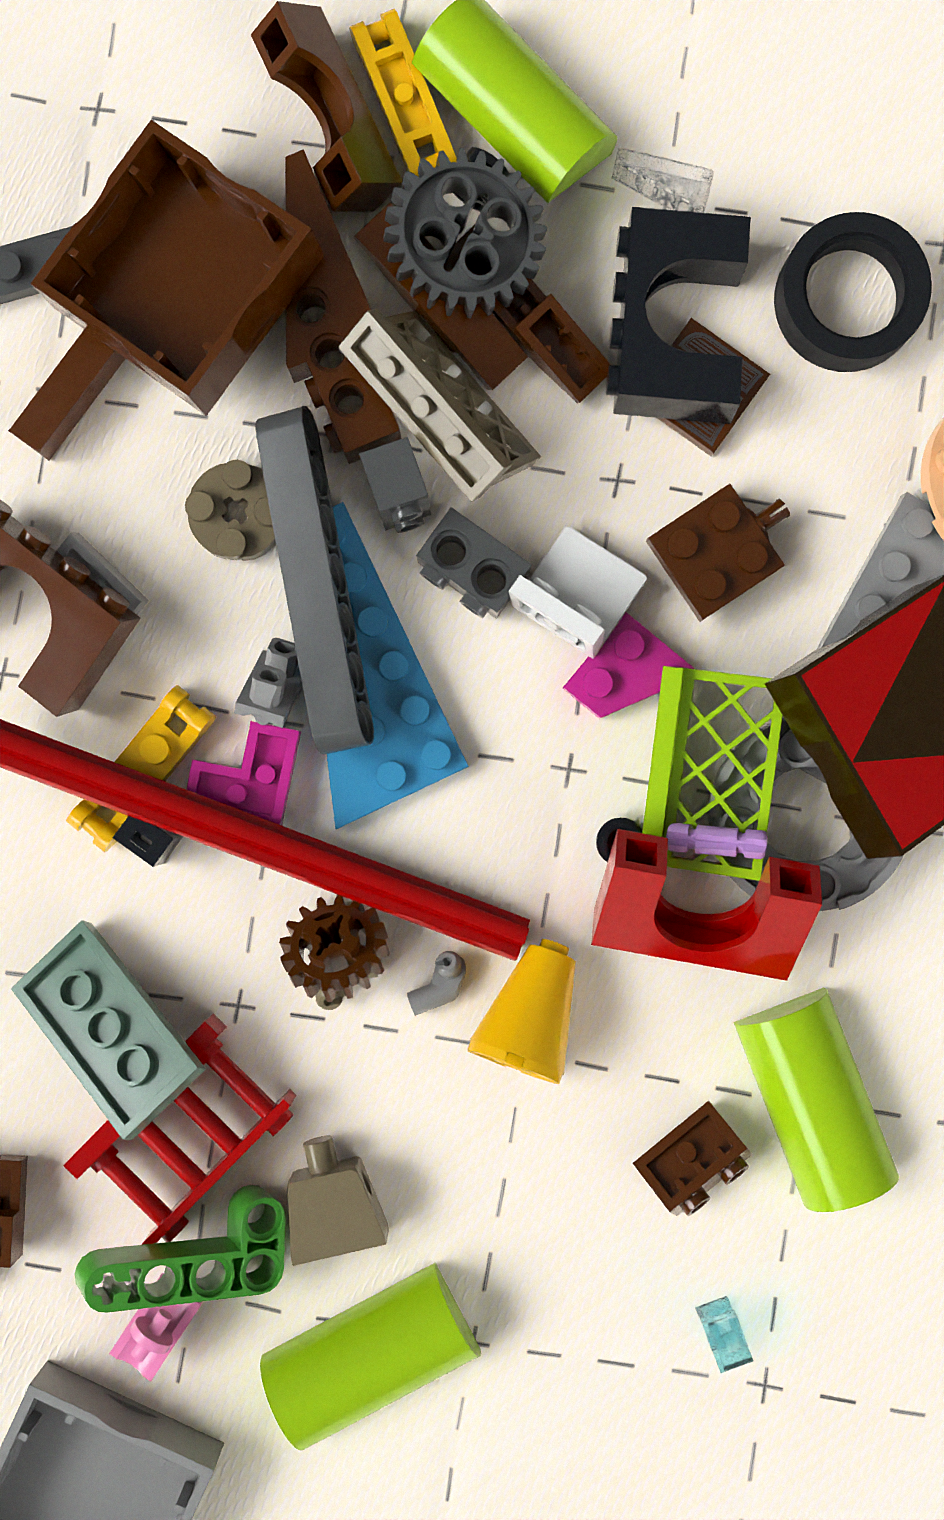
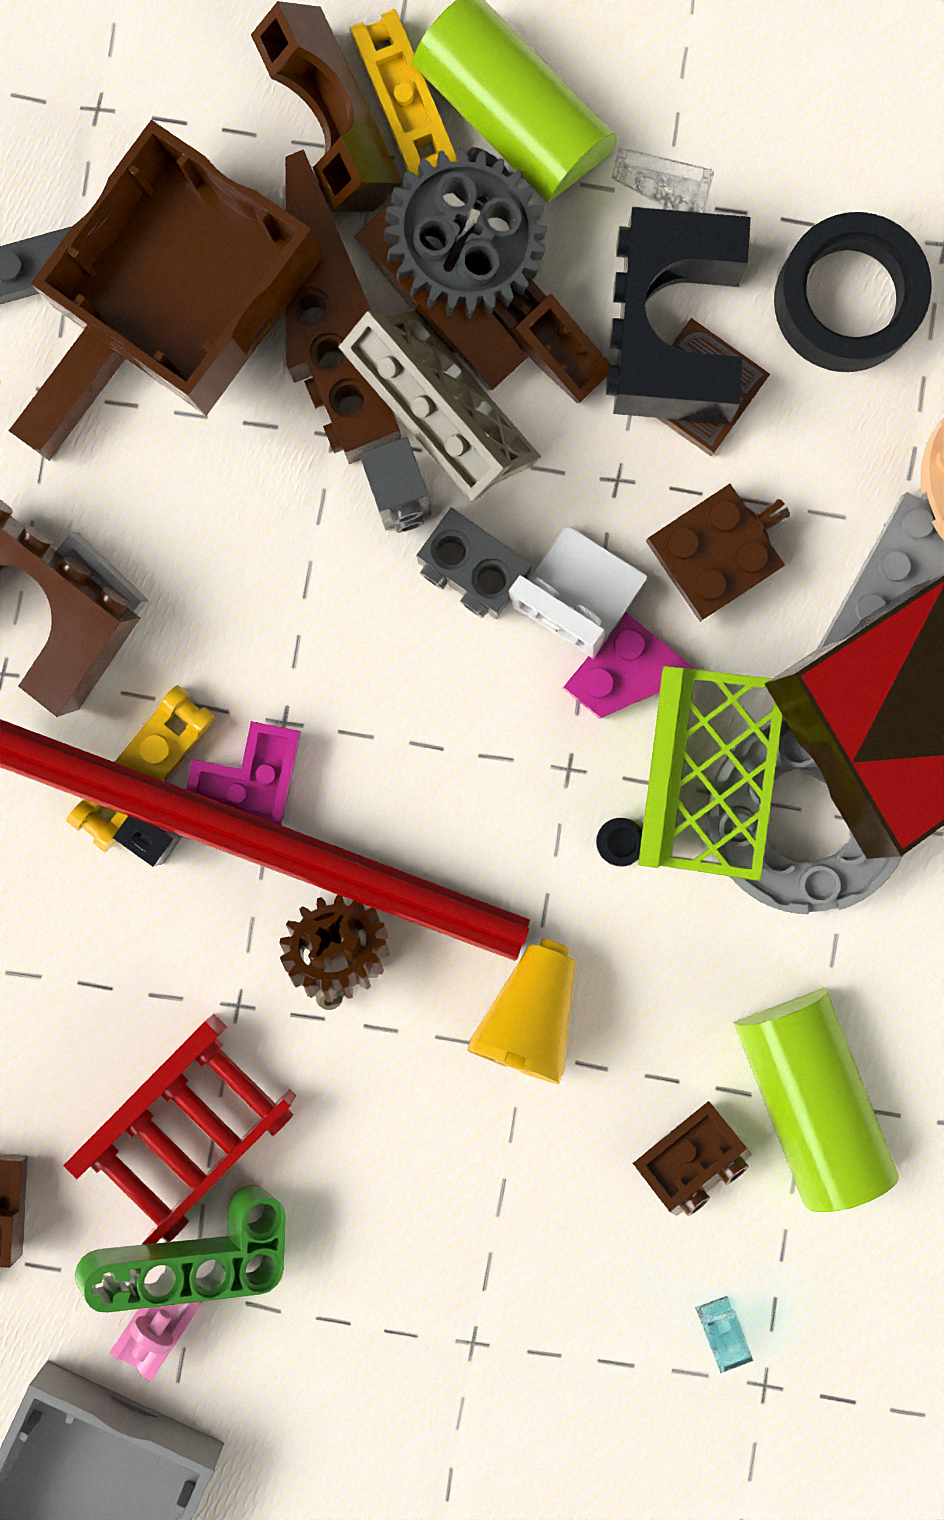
(108, 1030): sand green plate -> none
(207, 509): dark tan plate -> none
(271, 685): light grey hips -> none
(314, 581): dark grey beam -> none
(332, 1206): dark tan torso -> none
(366, 1358): lime brick -> none
(410, 730): dark azure wing -> none
(444, 985): light grey arm -> none
(717, 840): lavender axle -> none
(752, 939): red arch -> none

